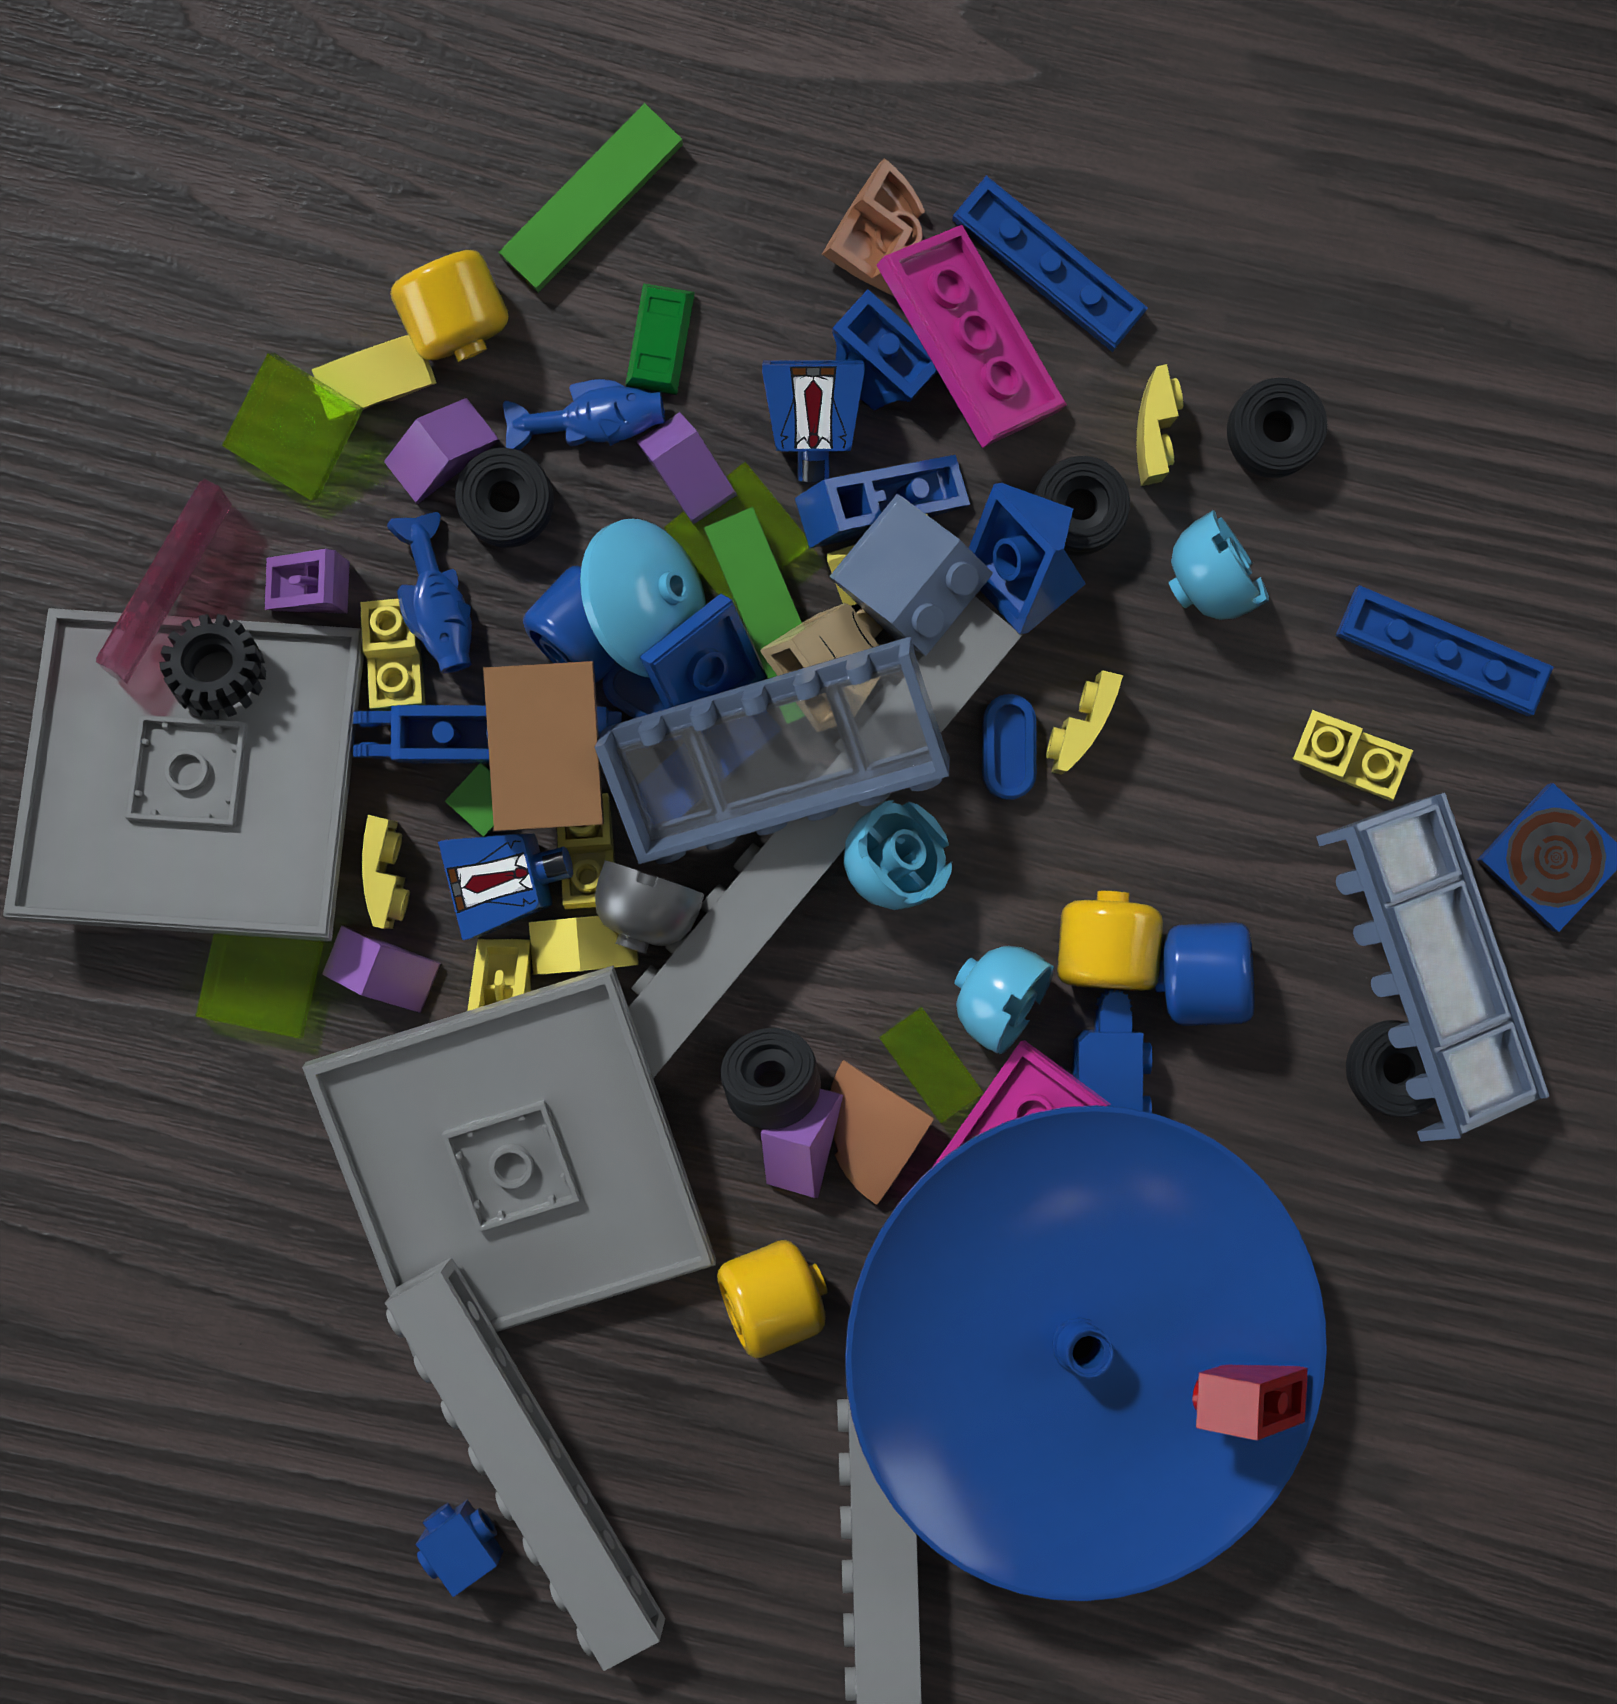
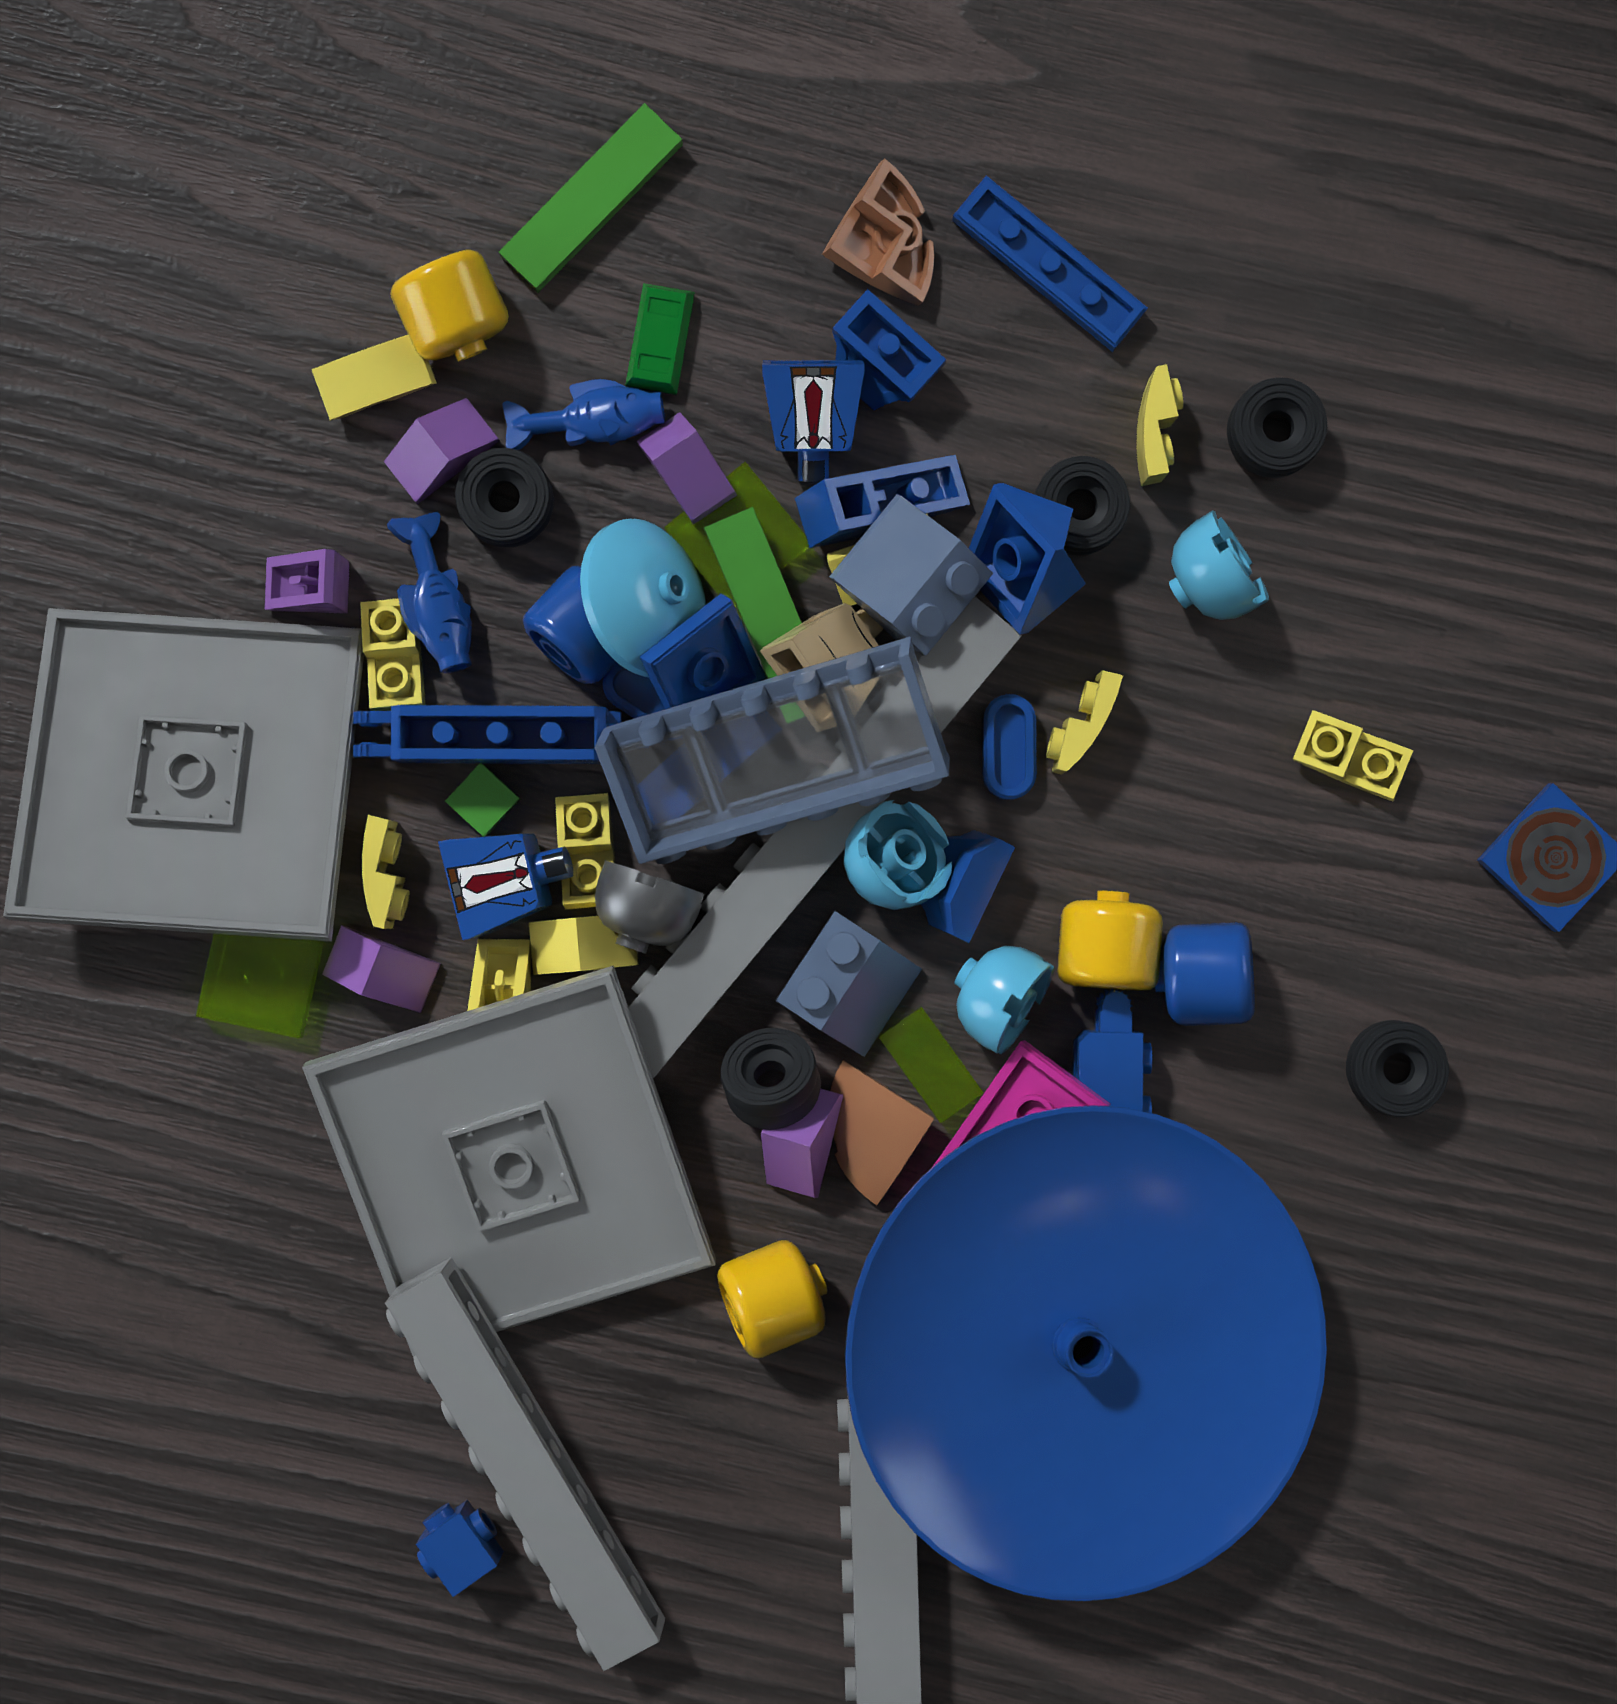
(164, 581): clear pink tile -> none
(197, 644): black tyre -> none
(292, 426): clear neon green tile -> none
(543, 745): medium nougat tile -> none
(848, 984): none -> sand blue slope
(971, 335): dark pink tile -> none
(976, 870): none -> blue slope
(1250, 1399): slope -> none
(1440, 965): sand blue window -> none
(1444, 651): blue tile -> none

